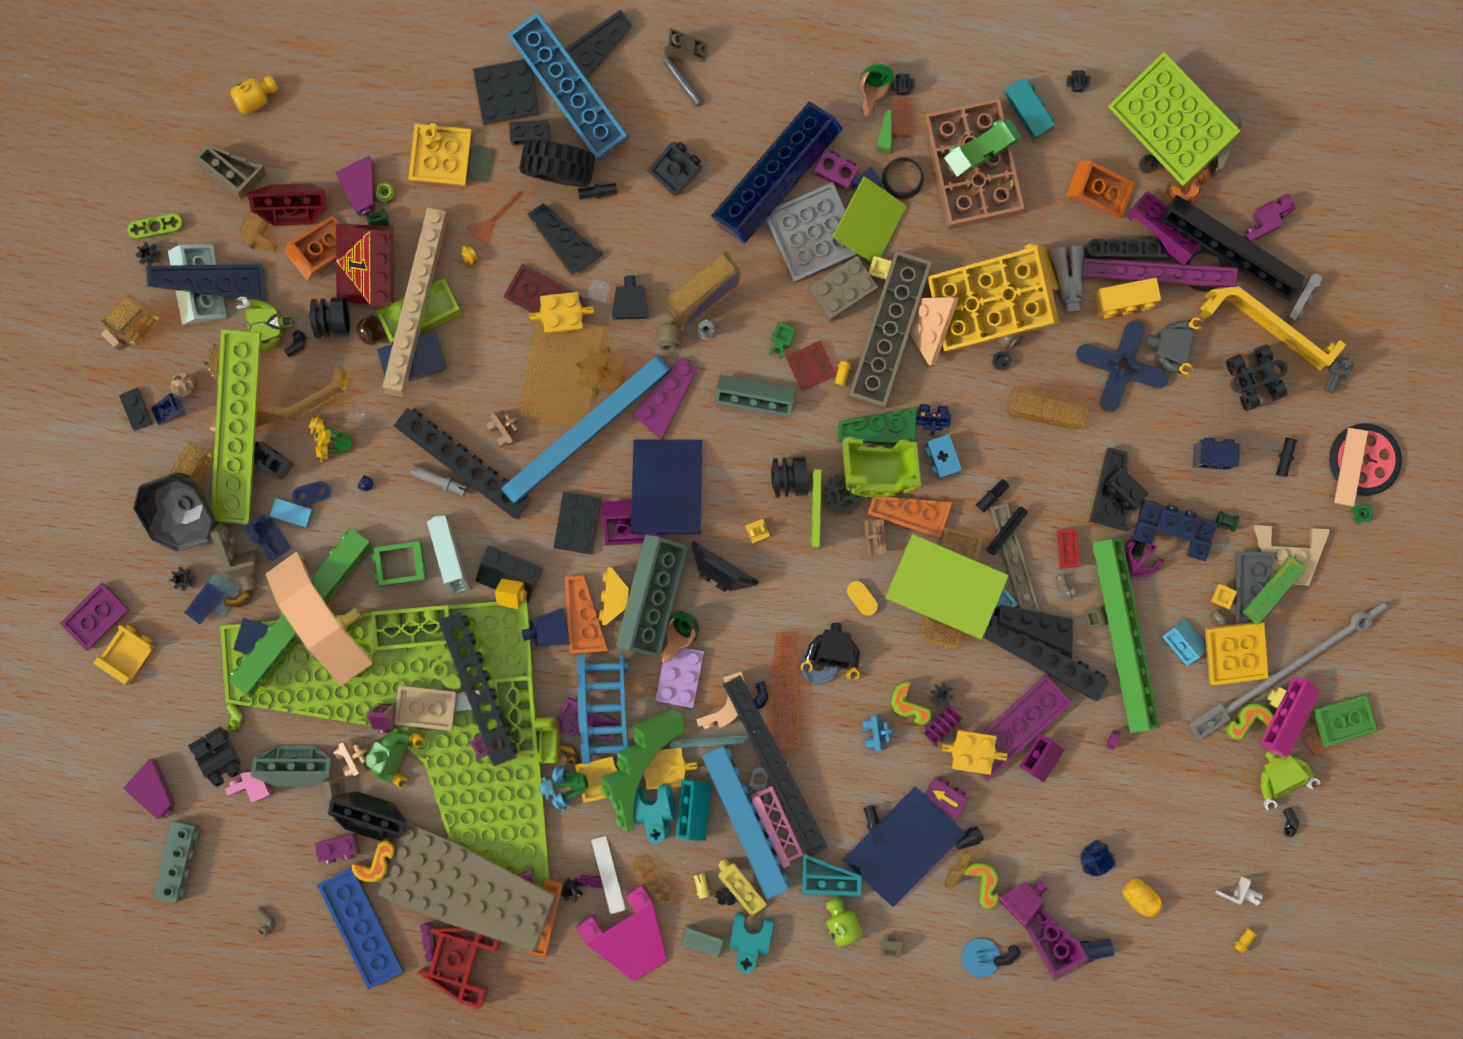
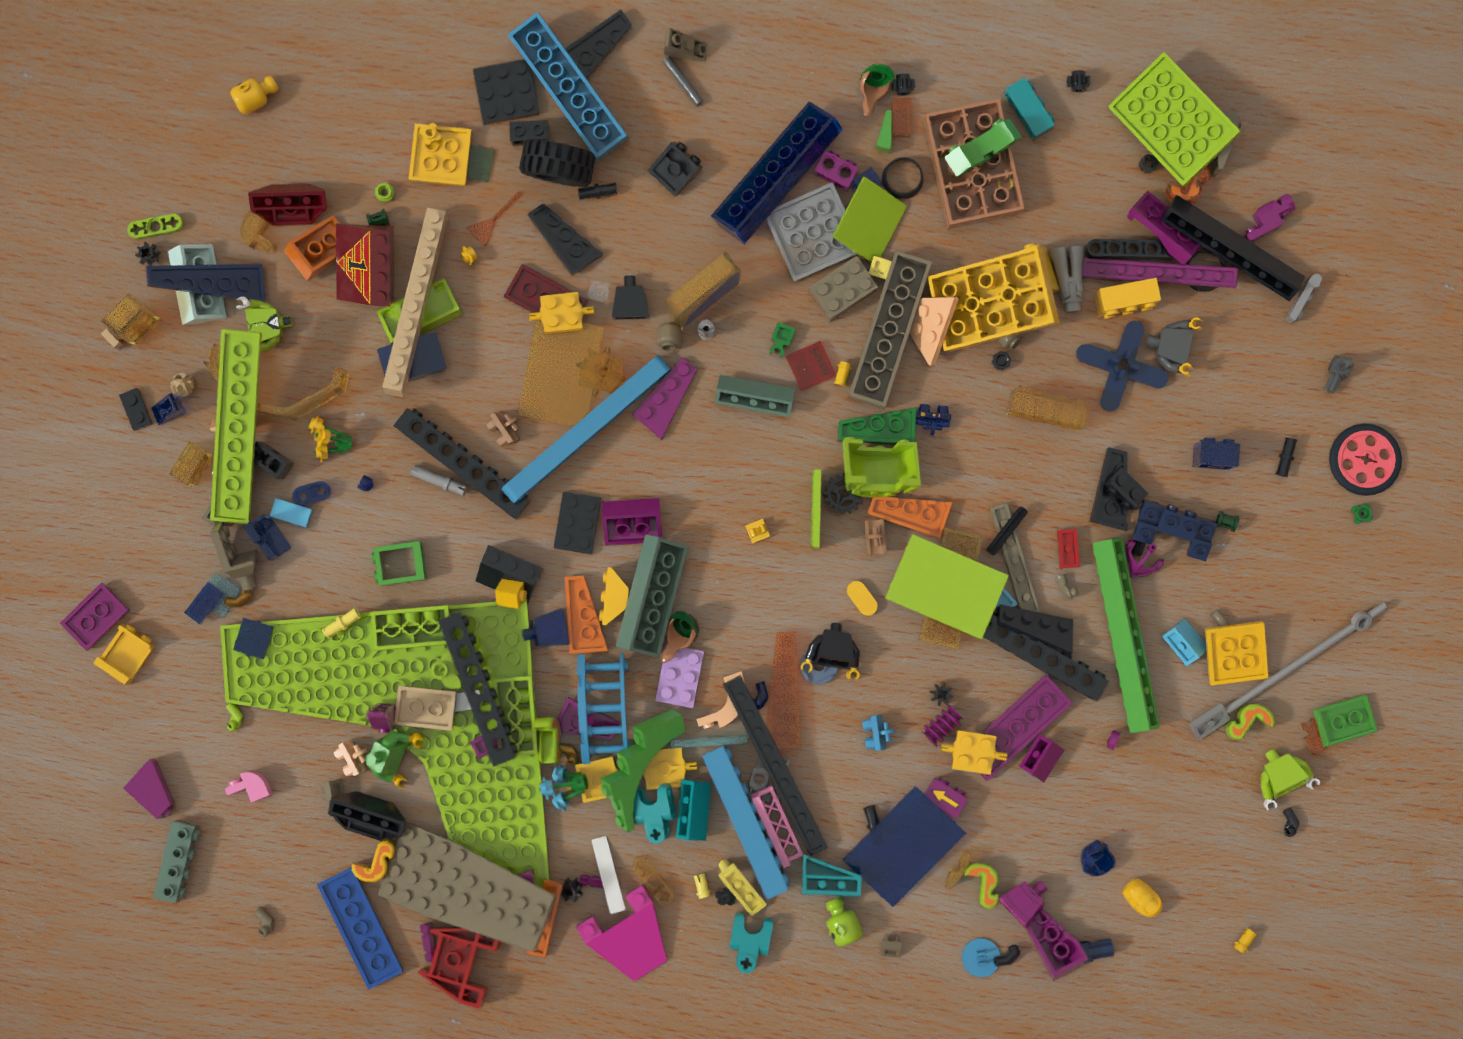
(175, 512): dark grey rock -> none
(188, 578): black gear -> none
(216, 764): black hips -> none
(230, 171): dark tan wedge -> none
(281, 635): bright green brick -> none
(292, 766): sand green wedge -> none
(298, 343): black arm -> none
(315, 621): light nougat panel -> none
(326, 317): black wheel -> none
(337, 847): magenta brick -> none
(359, 185): magenta slope -> none
(370, 330): reddish brown hair -> none
(448, 555): light aqua slope -> none
(666, 487): clear blue piece -> none
(702, 941): sand green panel -> none
(720, 571): black wedge -> none
(790, 476): black wheel -> none
(905, 708): lime animal -> none
(945, 446): dark azure brick -> none
(972, 837): black cone -> none
(992, 495): black axle -> none
(1095, 617): olive slope -> none
(1100, 188): orange slope -> none
(1223, 596): yellow tile -> none
(1243, 892): white bracket -> none
(1251, 576): dark grey wing -> none
(1264, 357): black piece -> none
(1273, 324): yellow panel -> none
(1274, 590): bright green tile -> none
(1275, 697): light yellow plate -> none
(1290, 717): dark pink brick -> none
(1306, 556): tan wing -> none
(1350, 467): light nougat tile -> none

